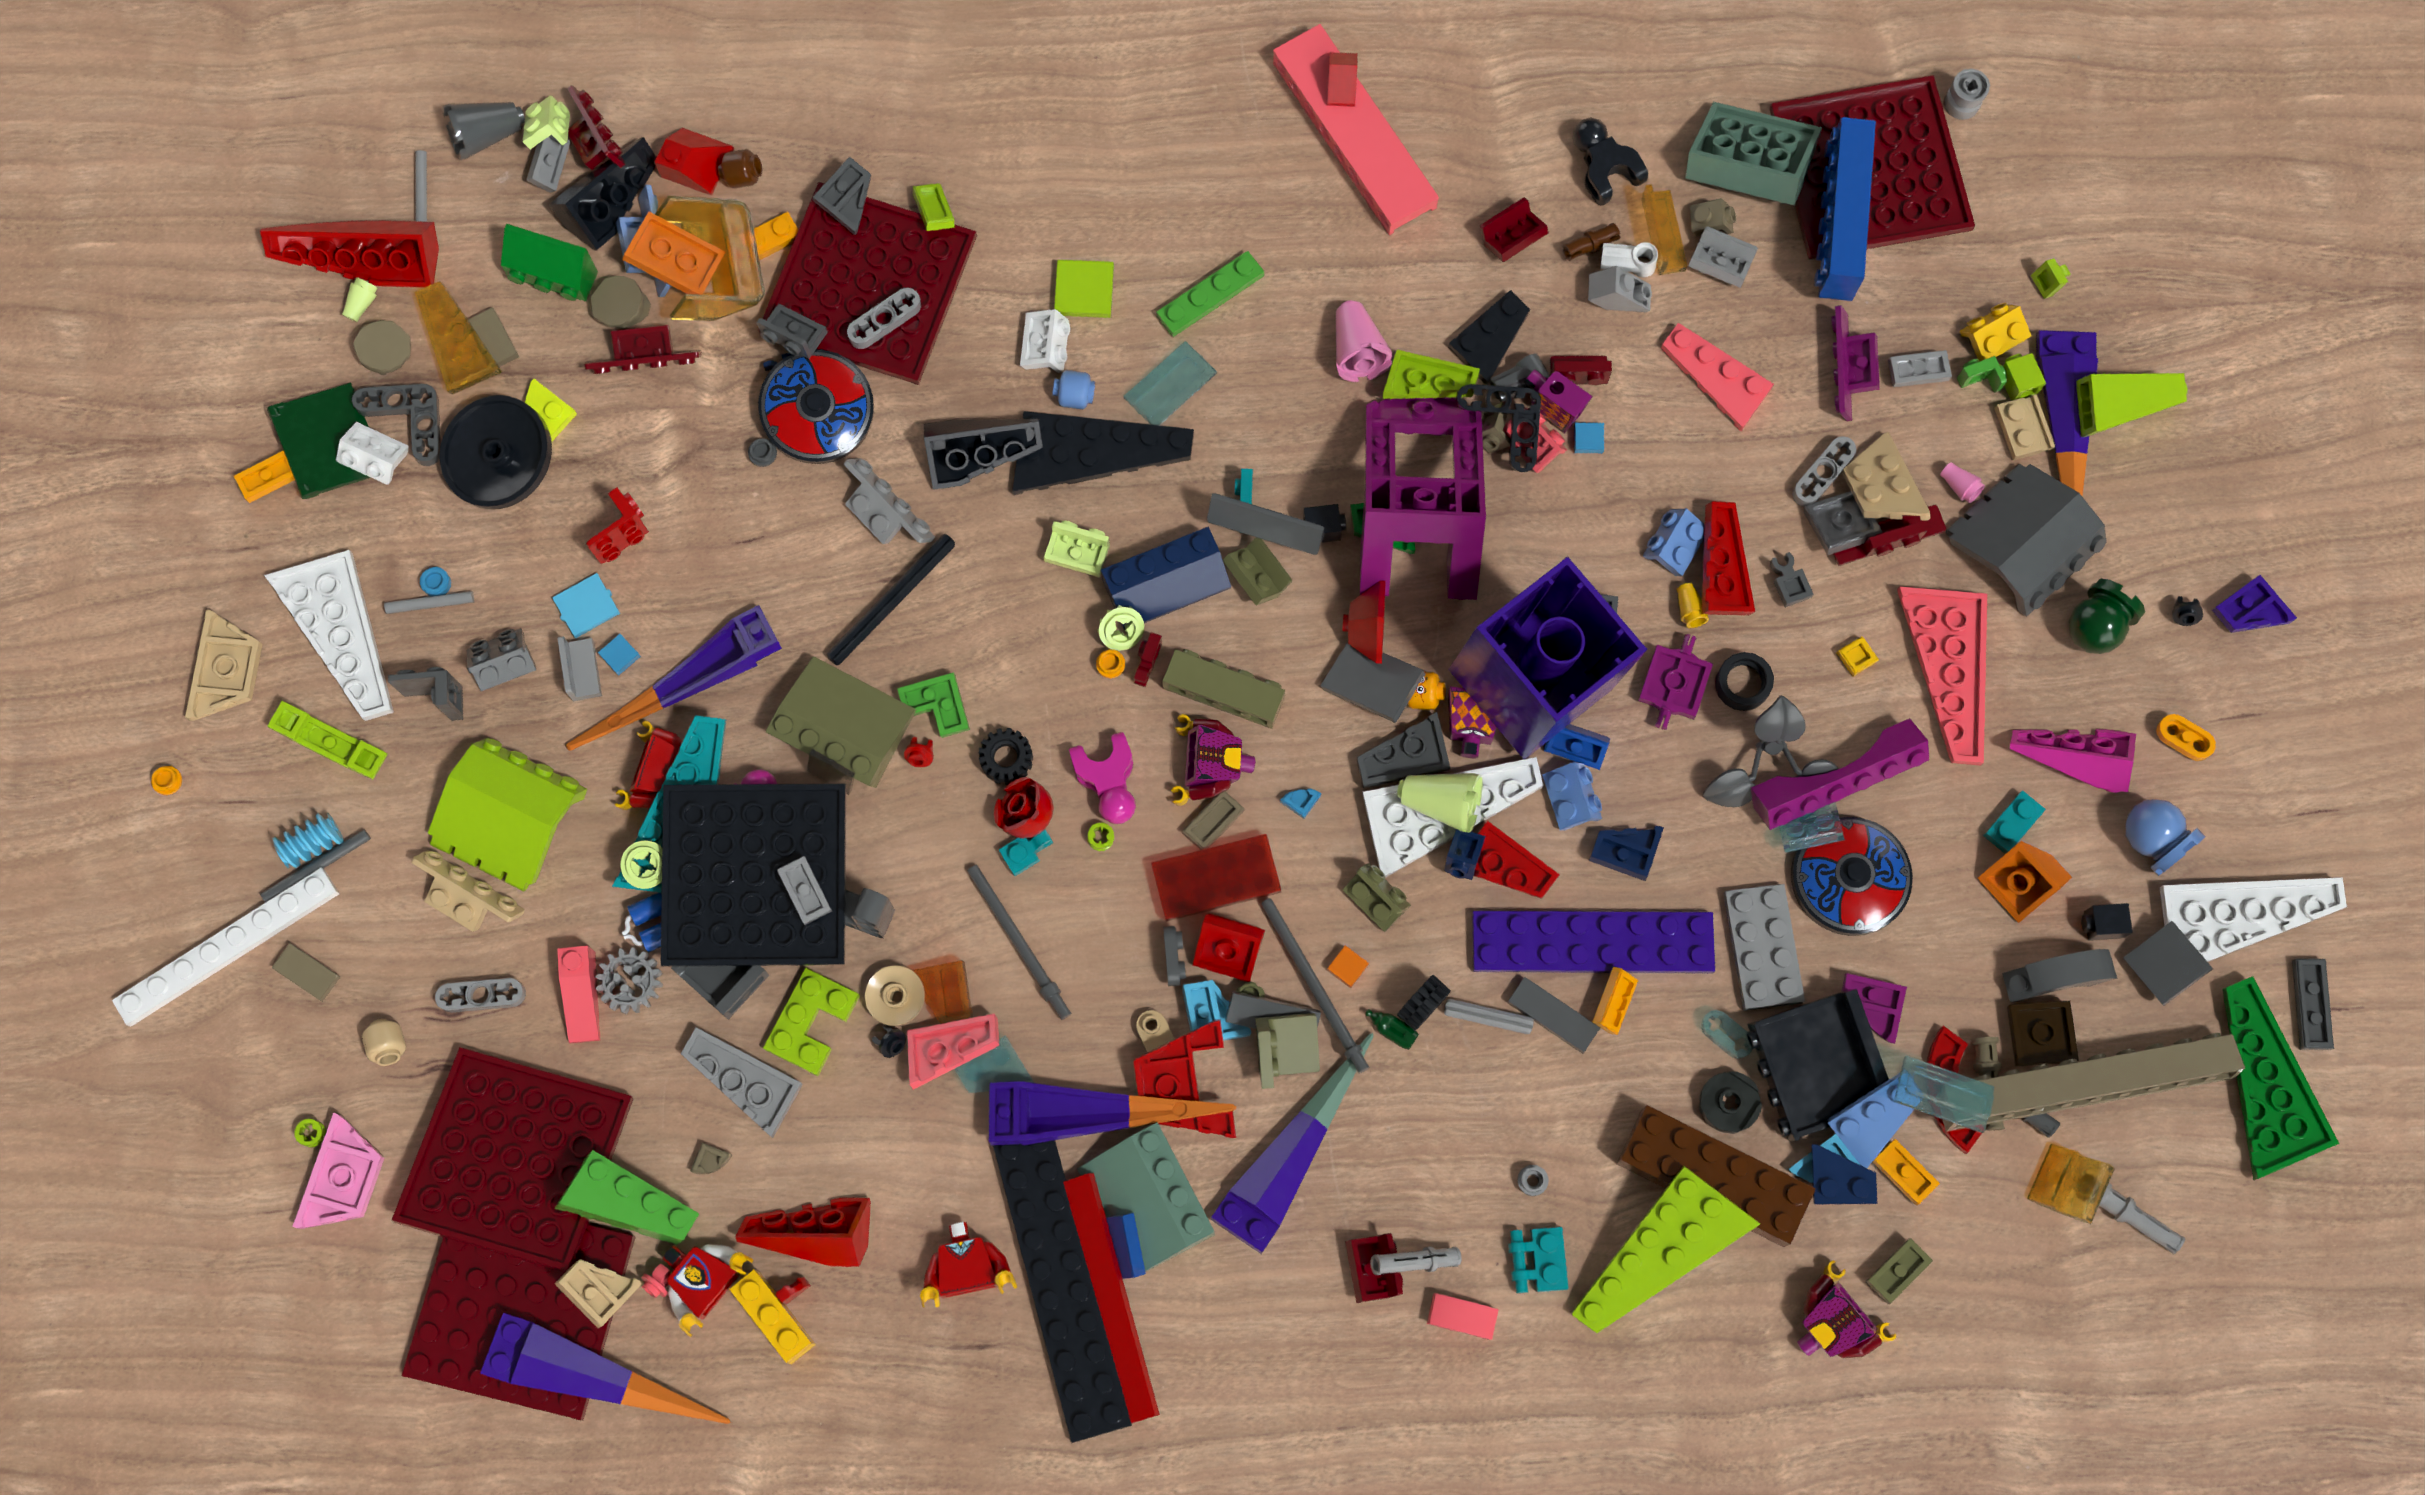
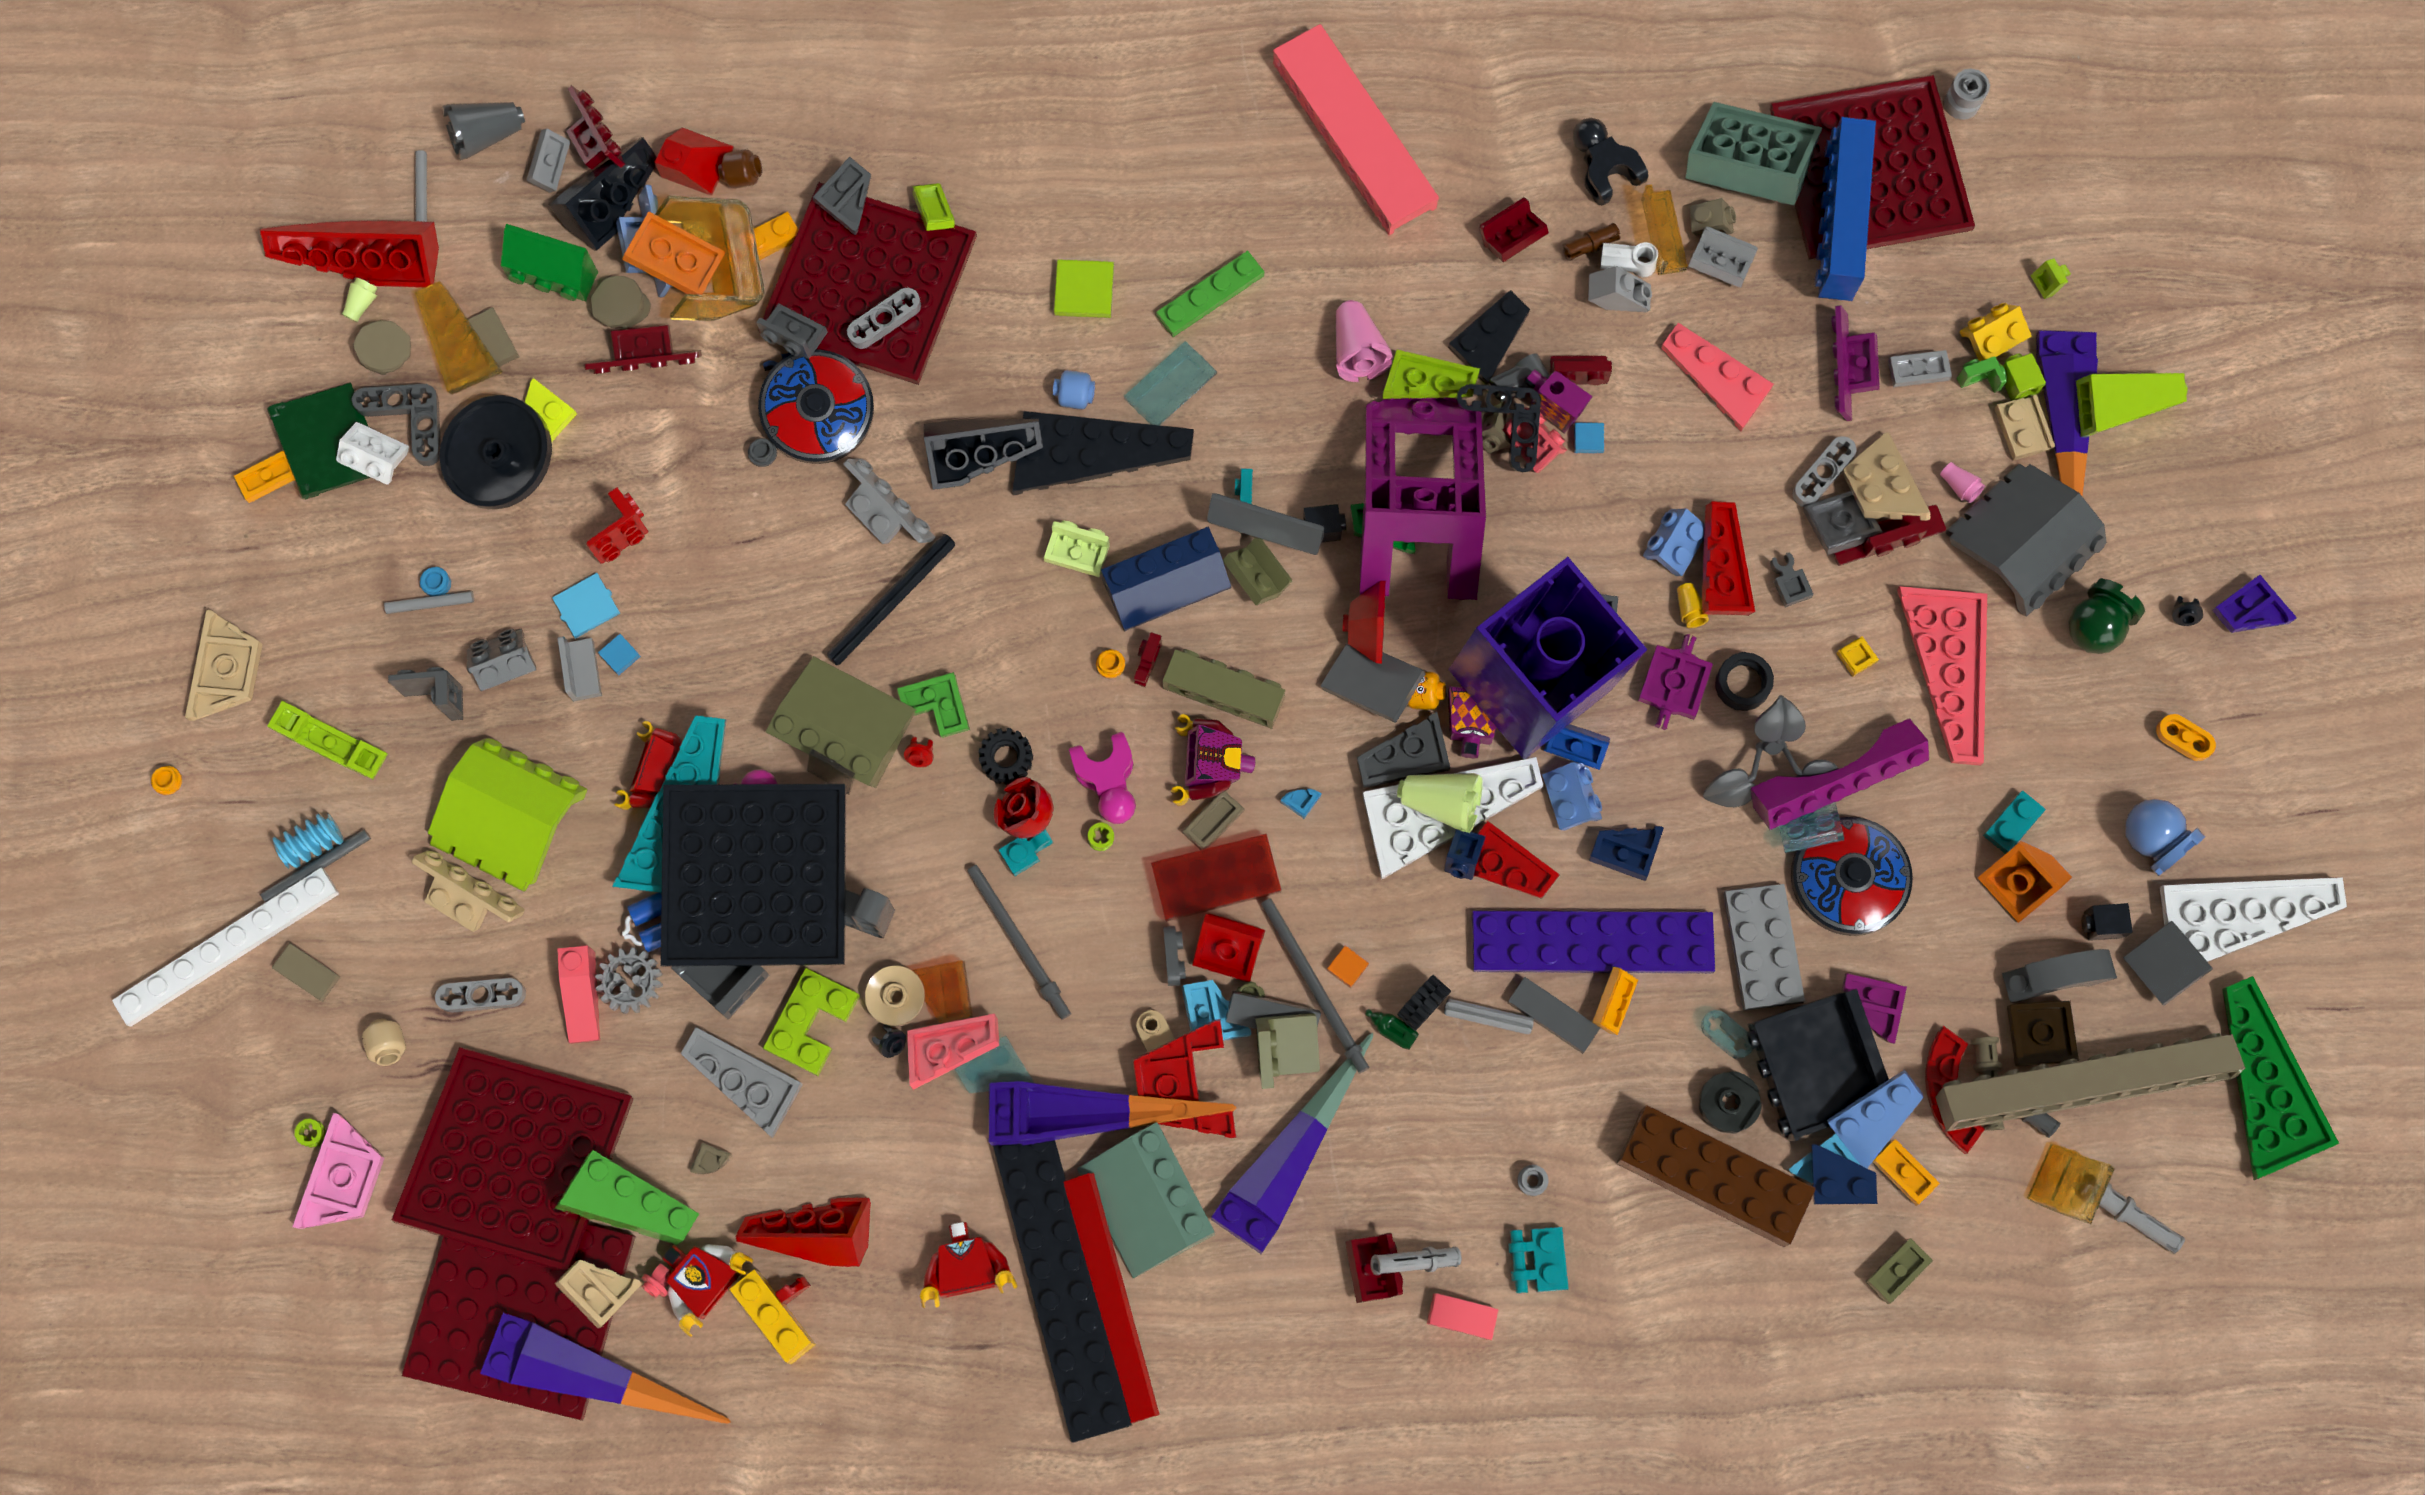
(334, 617): white wing -> none
(545, 120): yellowish green bracket -> none
(631, 870): yellowish green gear -> none
(723, 656): dark purple plate -> none
(804, 890): light grey plate -> none
(1045, 340): white bracket -> none
(1117, 640): yellowish green gear -> none
(1126, 1245): blue slope -> none
(1342, 79): slope -> none
(1377, 896): olive bracket -> none
(1673, 1238): lime wing -> none
(1838, 1321): torso -> none
(1944, 1094): clear light blue piece -> none
(2096, 759): dark pink wedge -> none
(2312, 1004): dark grey tile -> none

